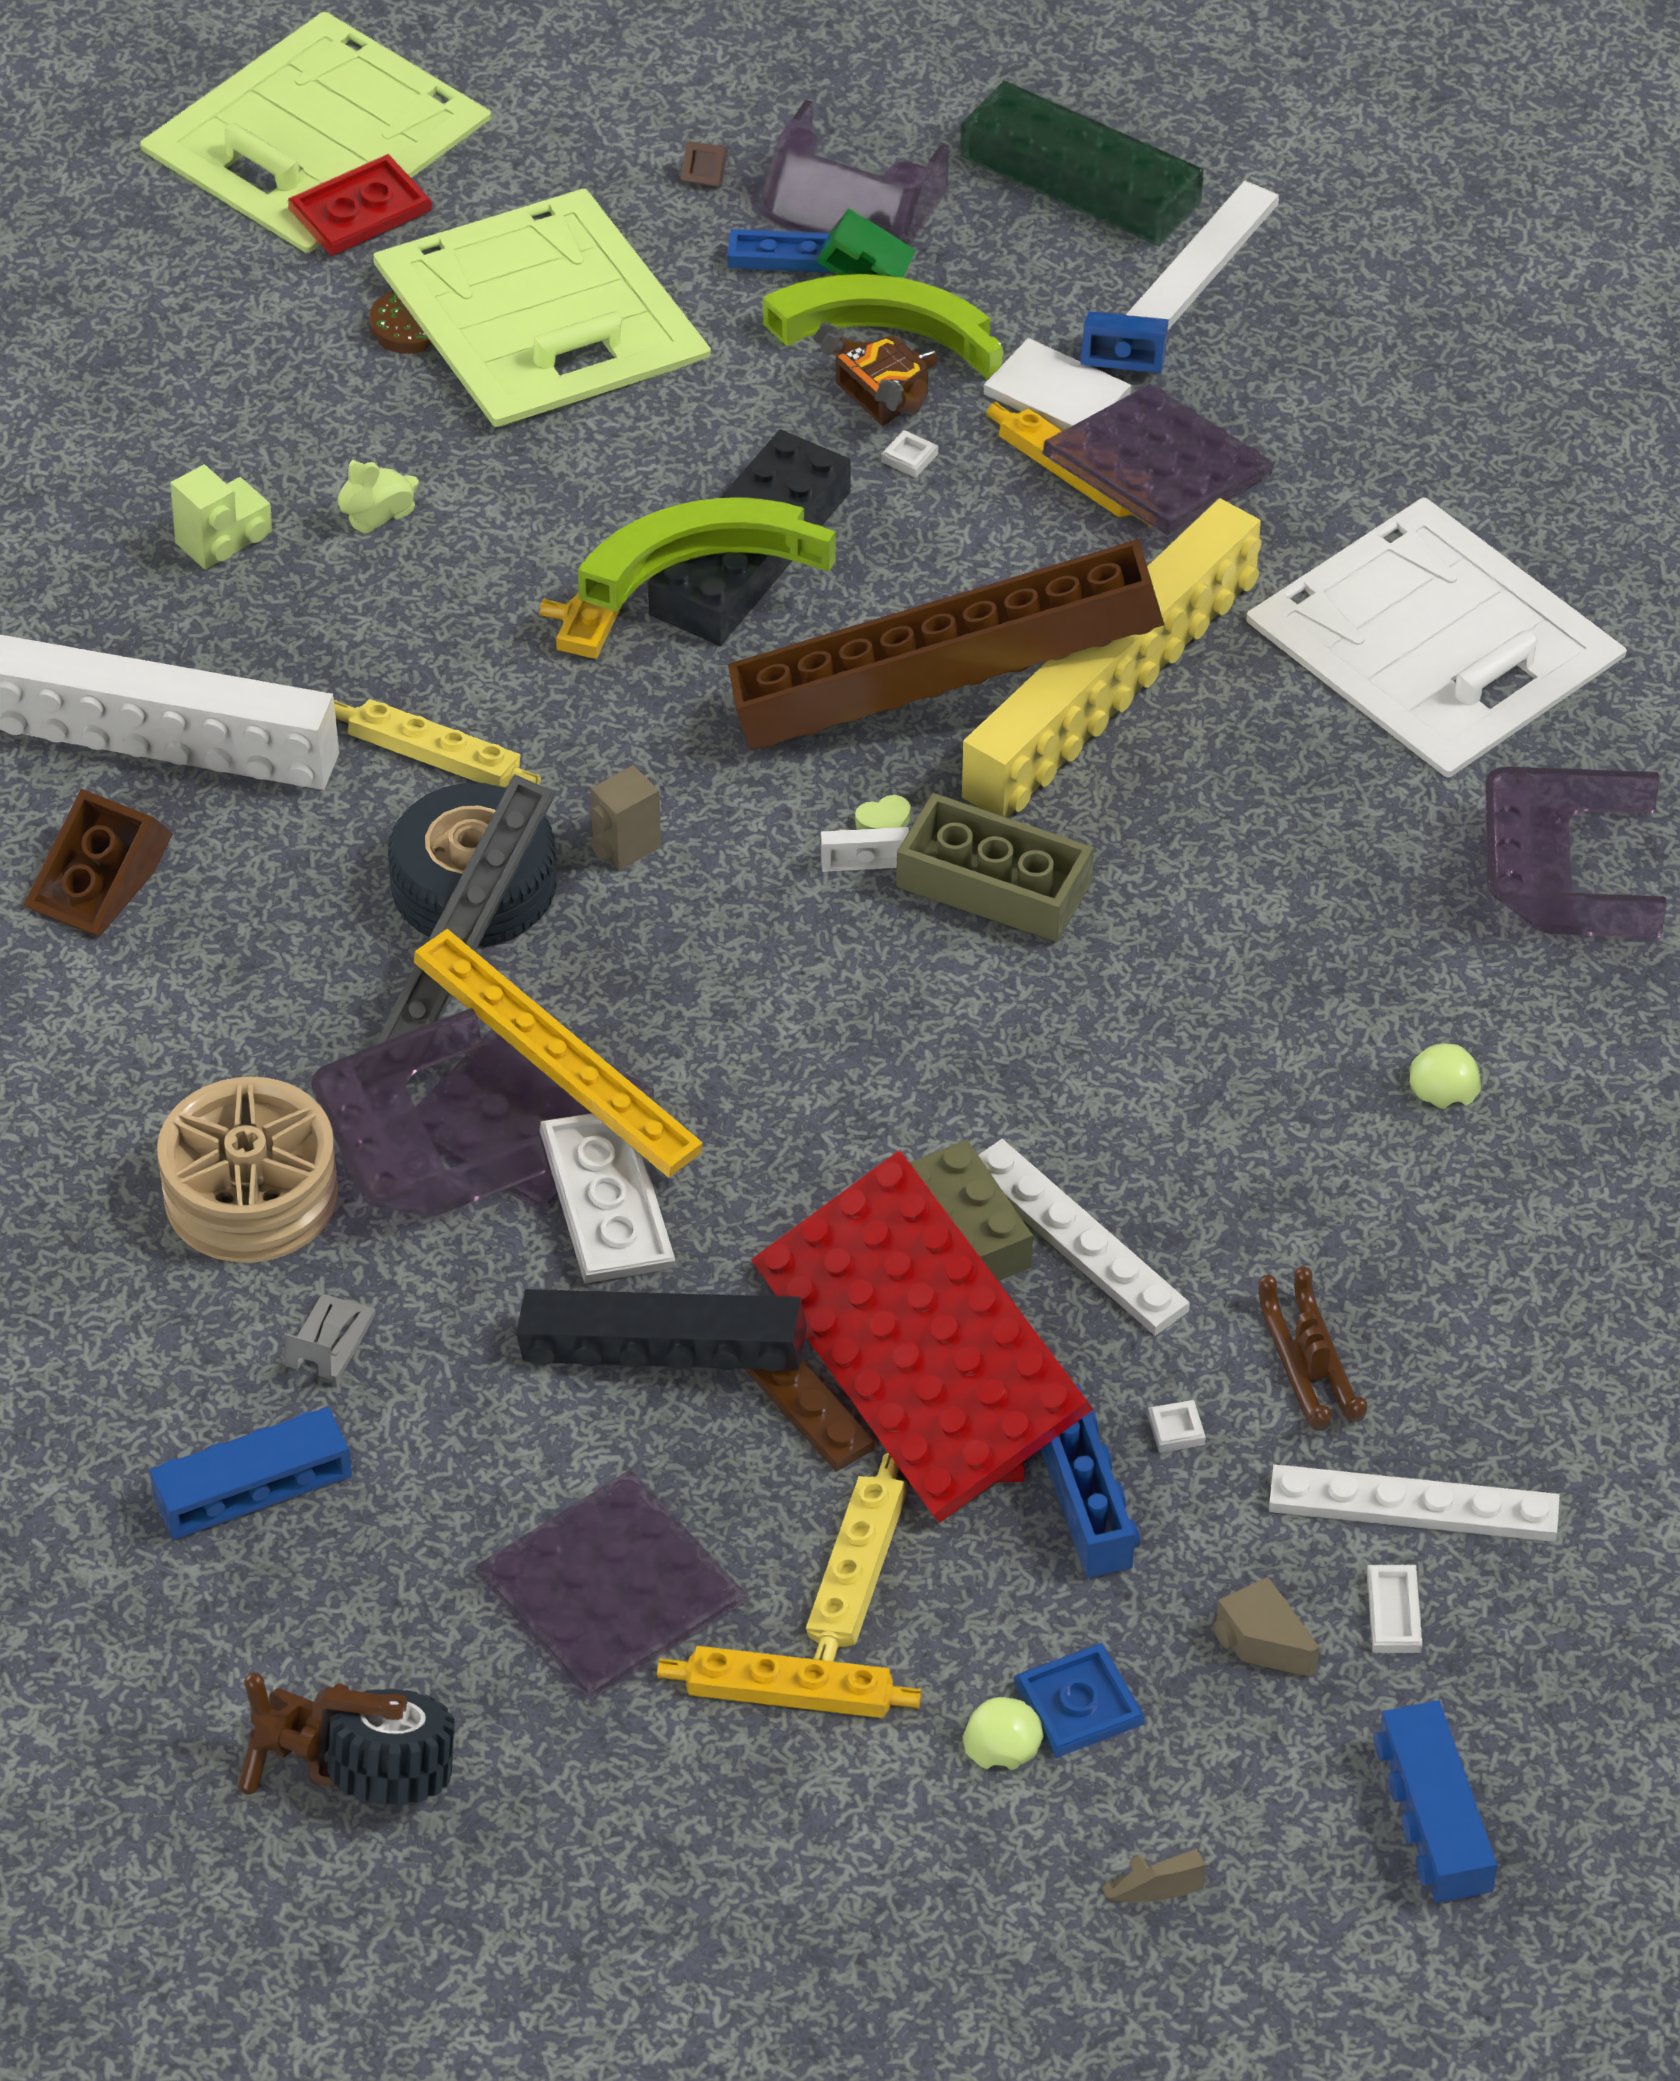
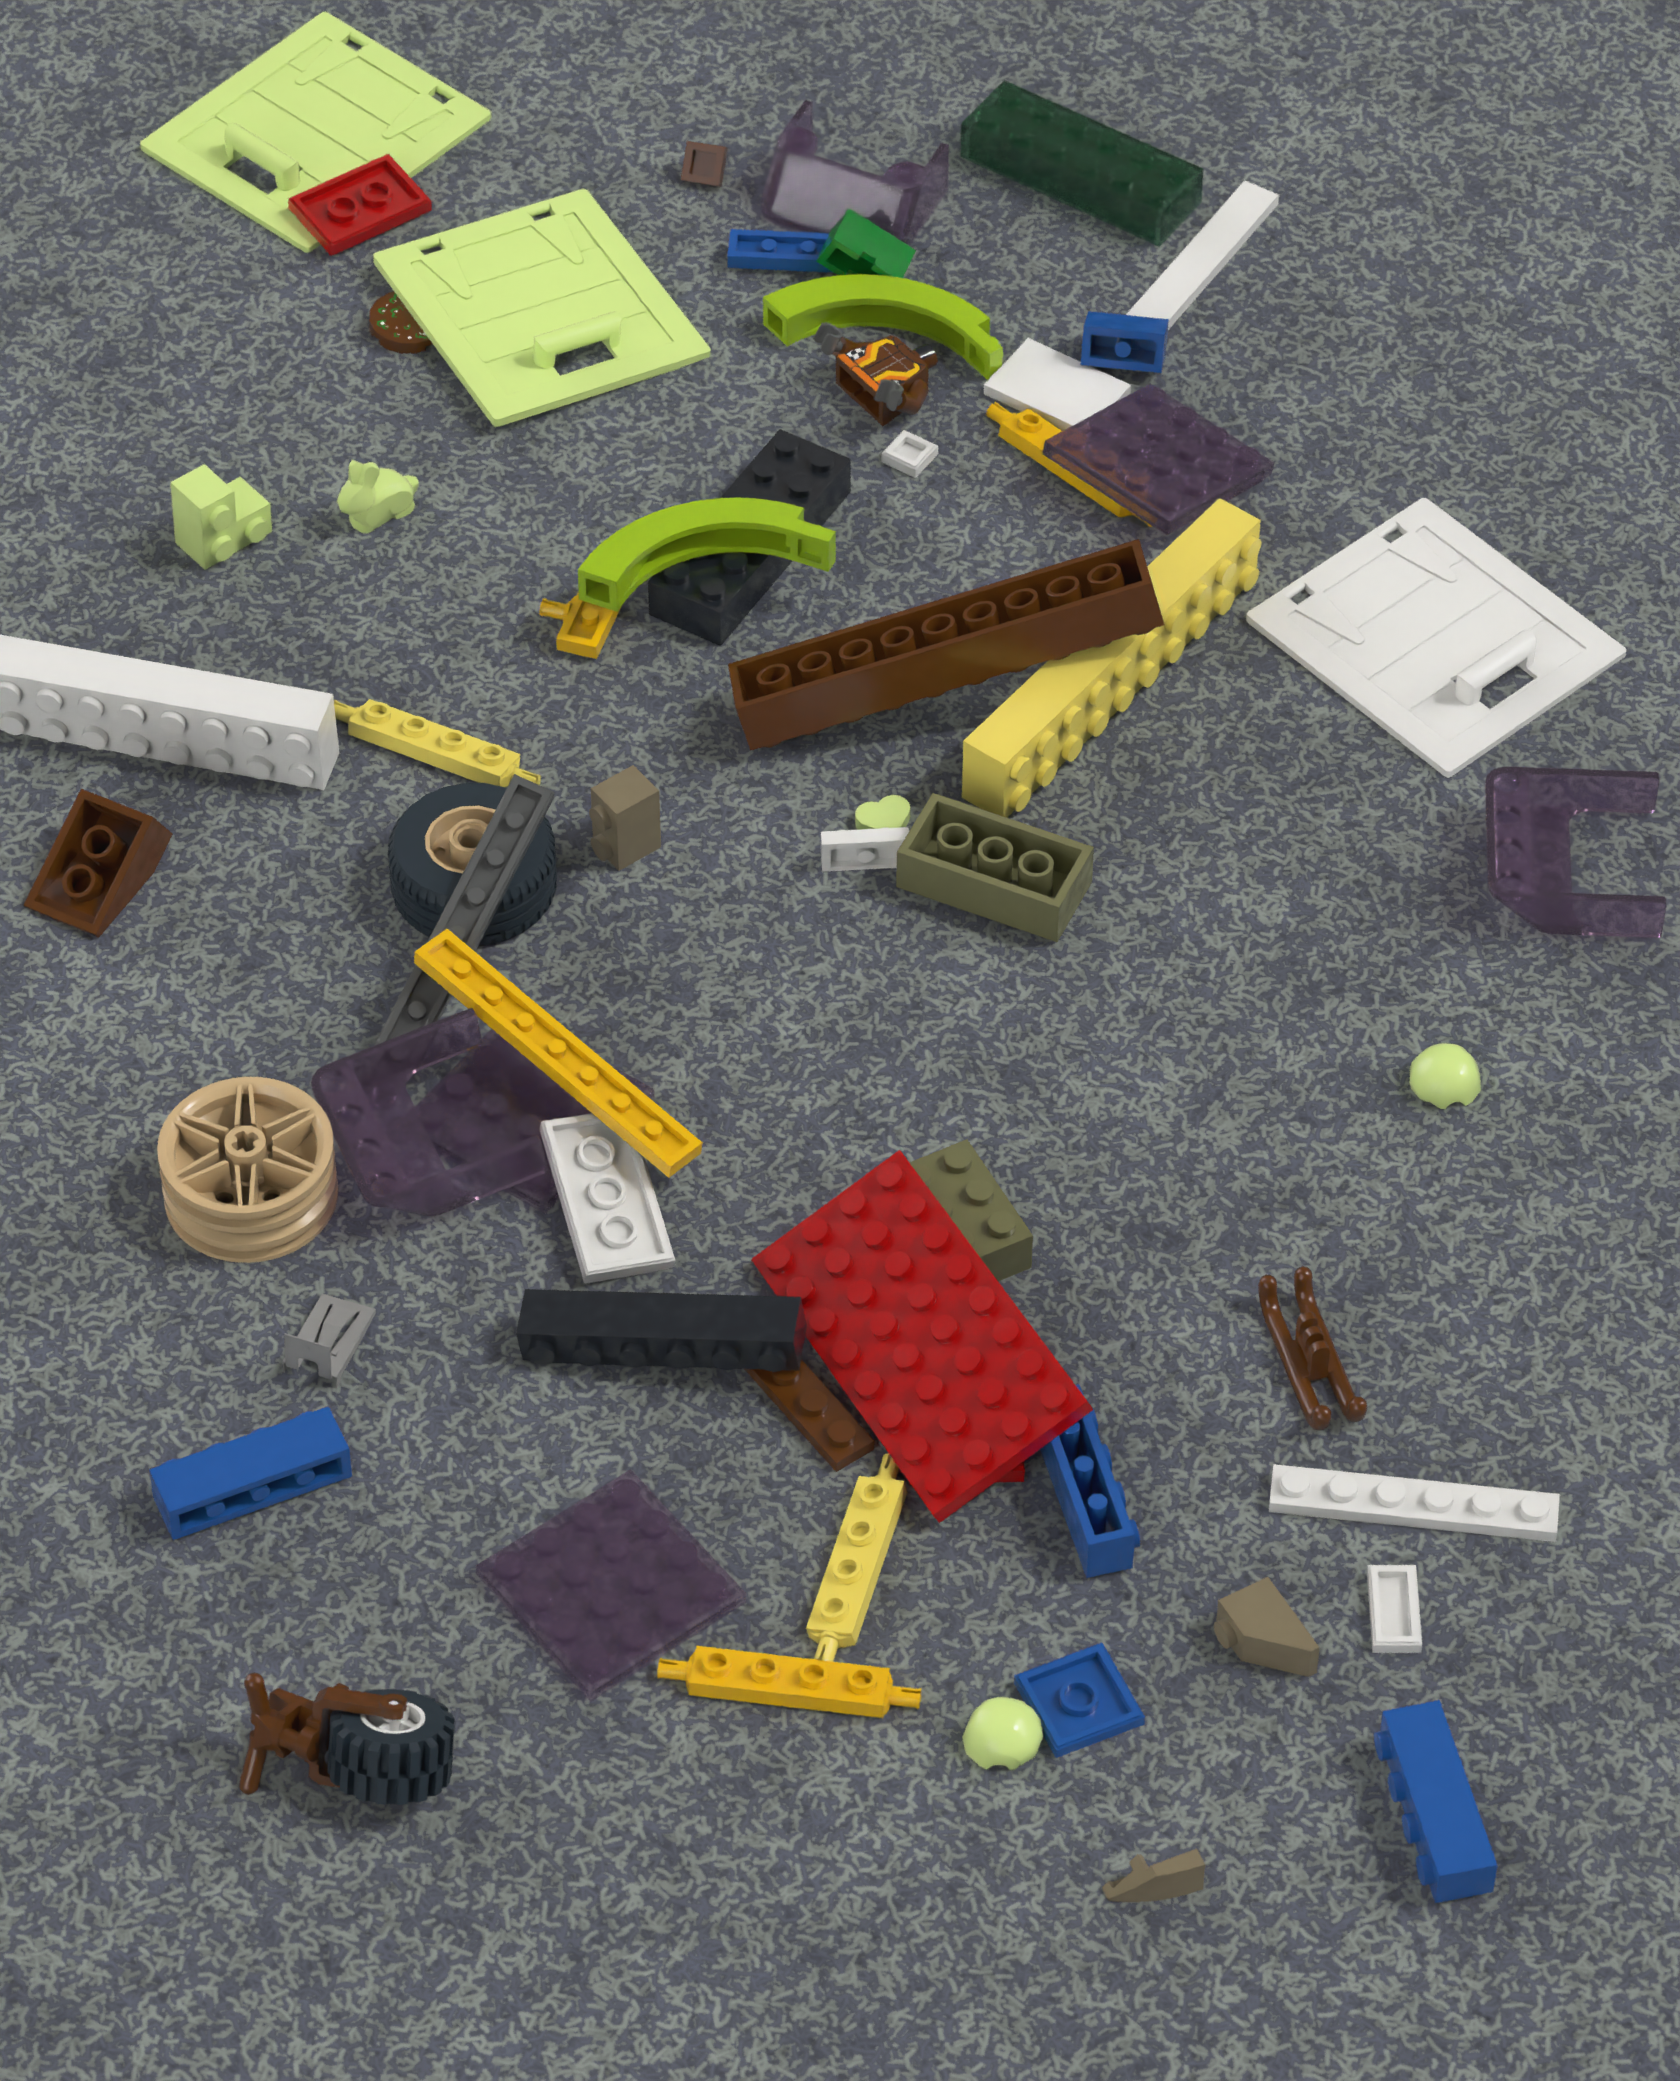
(1084, 1240): white plate -> none
(1176, 1426): white tile -> none

